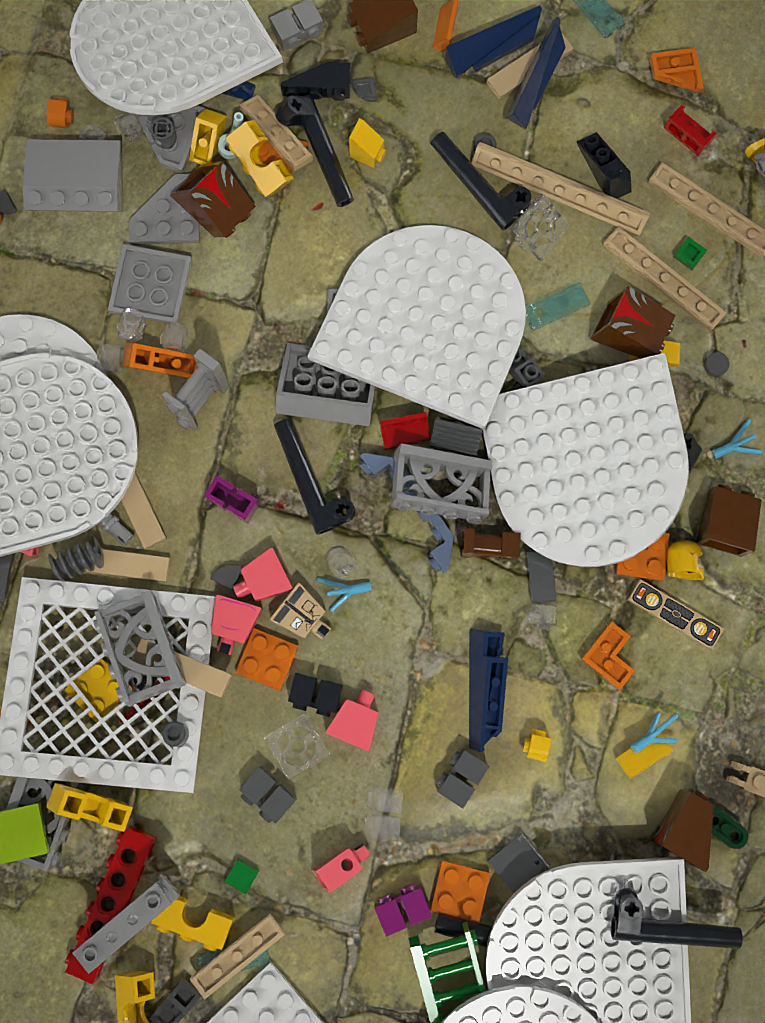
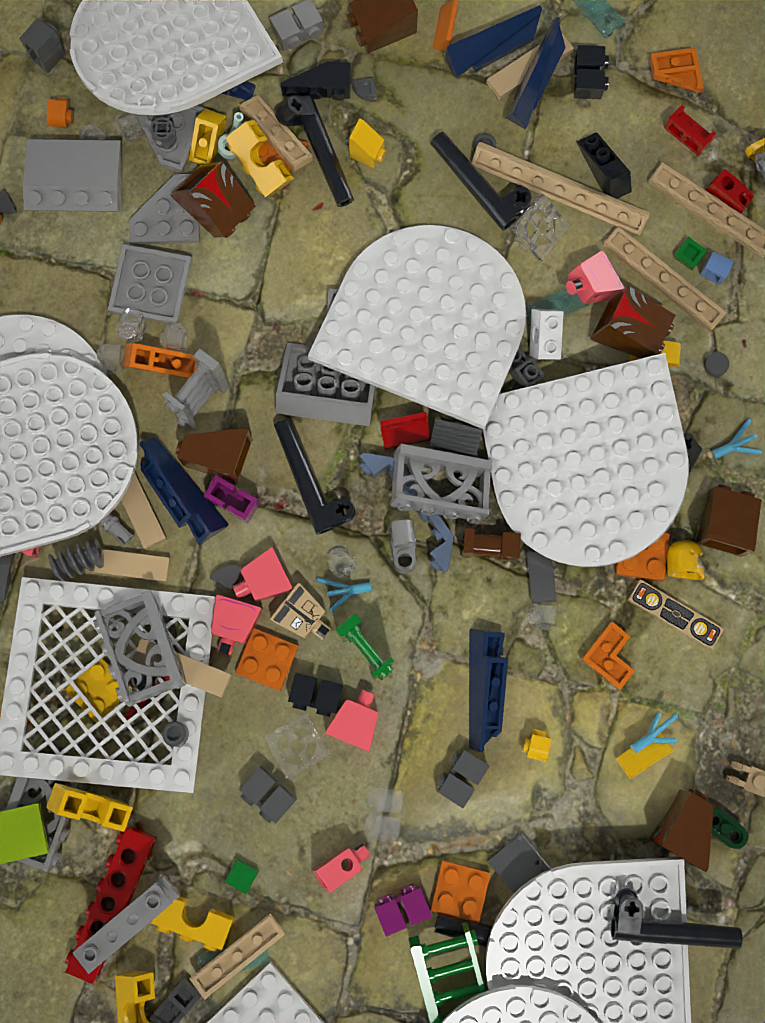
(43, 45): none -> dark grey piece
(179, 493): none -> dark blue wedge
(216, 452): none -> reddish brown slope
(351, 631): none -> green fence
(403, 543): none -> light grey piece
(546, 333): none -> white brick
(590, 72): none -> black piece
(594, 280): none -> coral torso
(717, 268): none -> medium blue brick
(730, 191): none -> red leg

